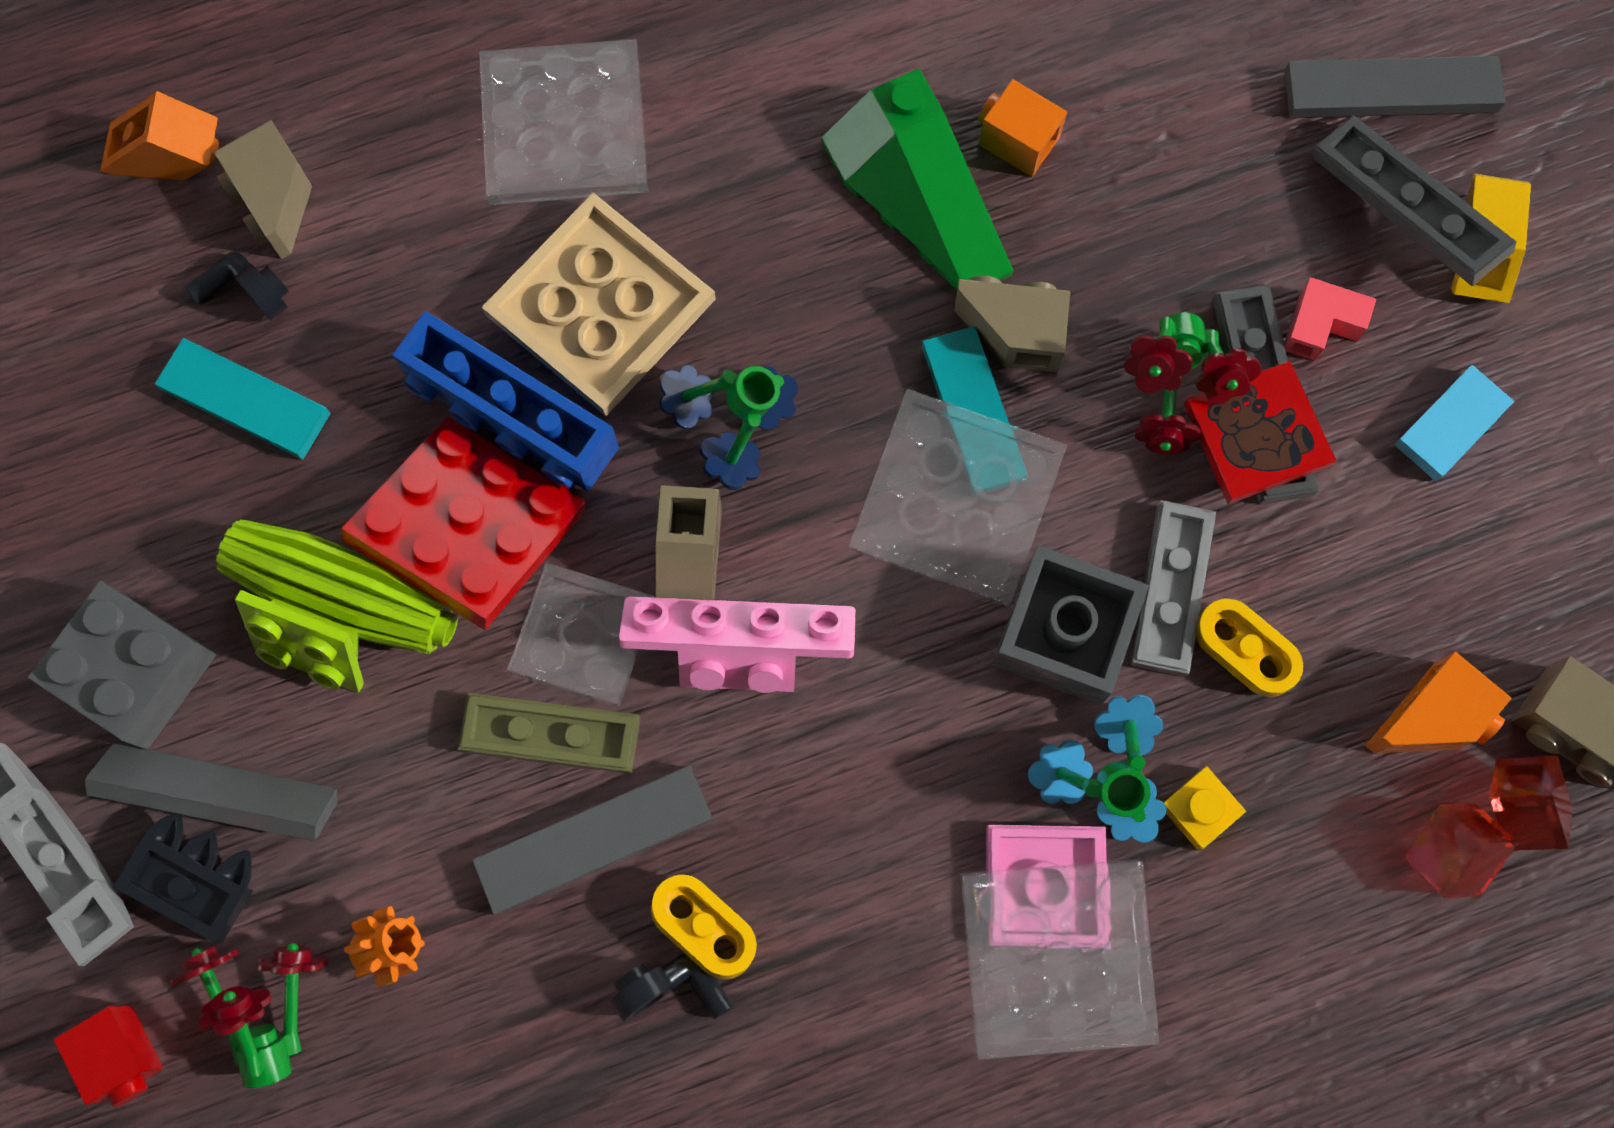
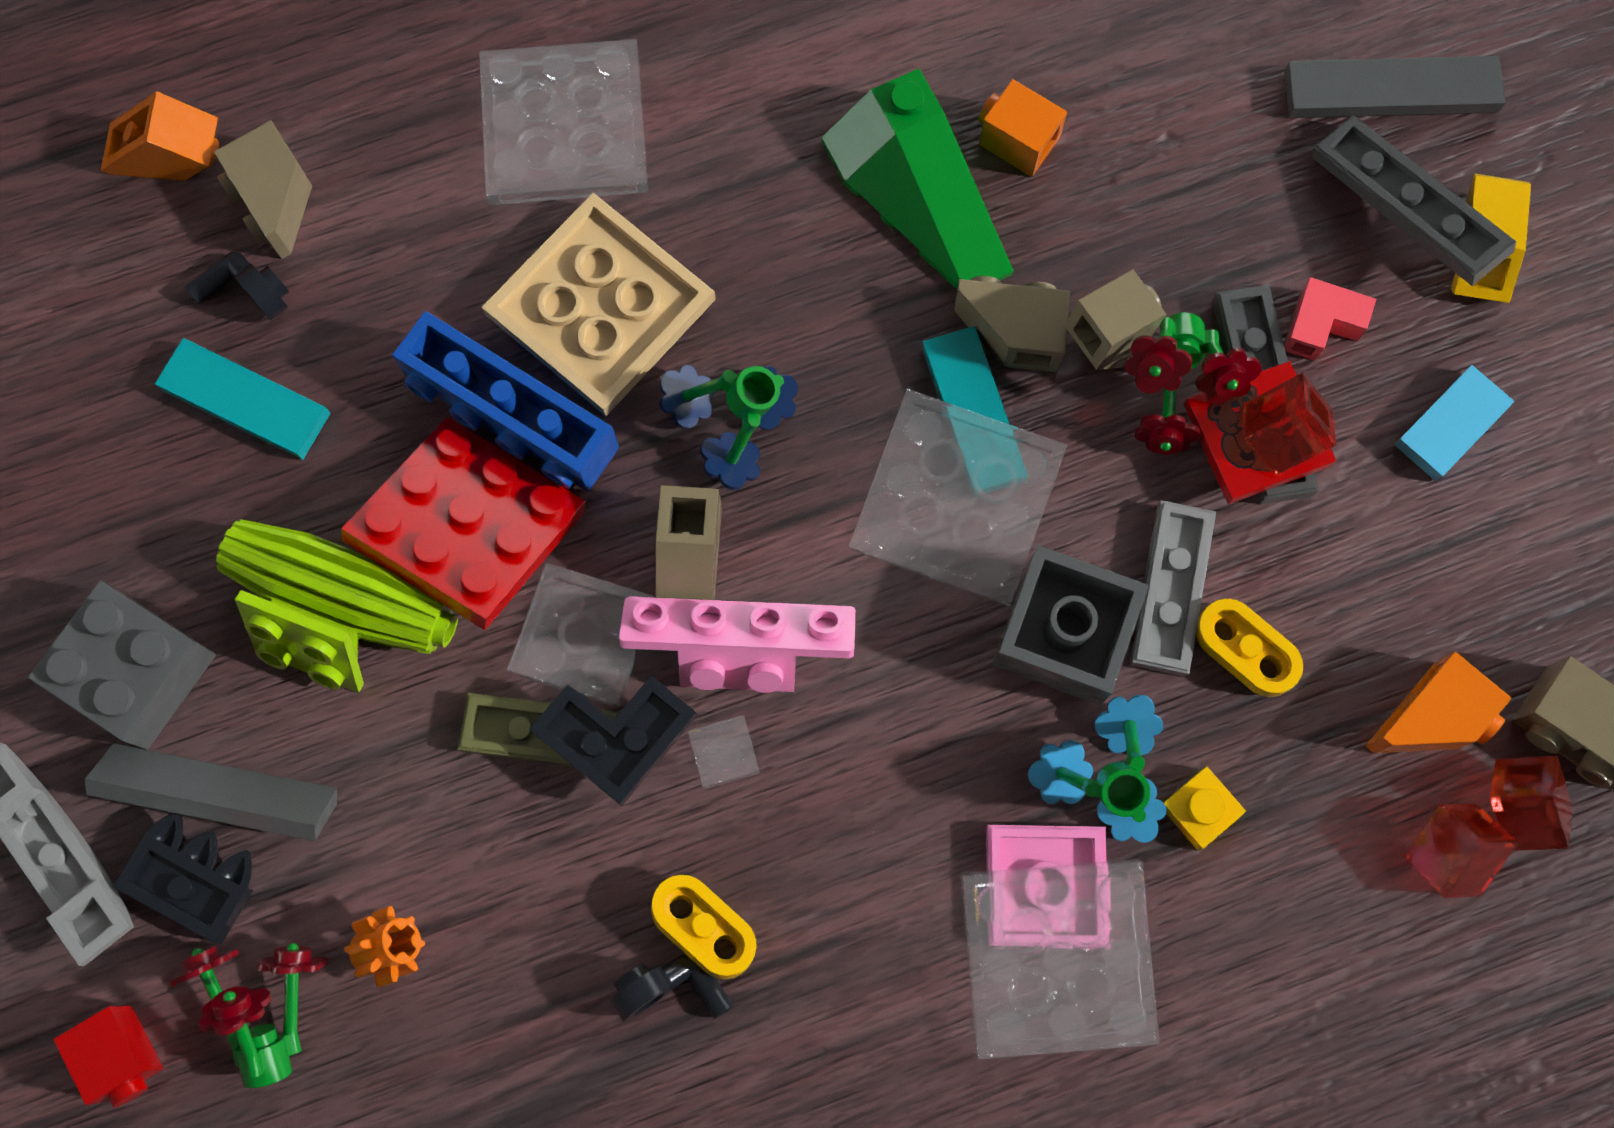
(592, 840): dark grey tile -> none
(616, 751): none -> black plate
(723, 752): none -> clear plate
(1113, 318): none -> dark tan slope
(1288, 424): none -> clear red panel

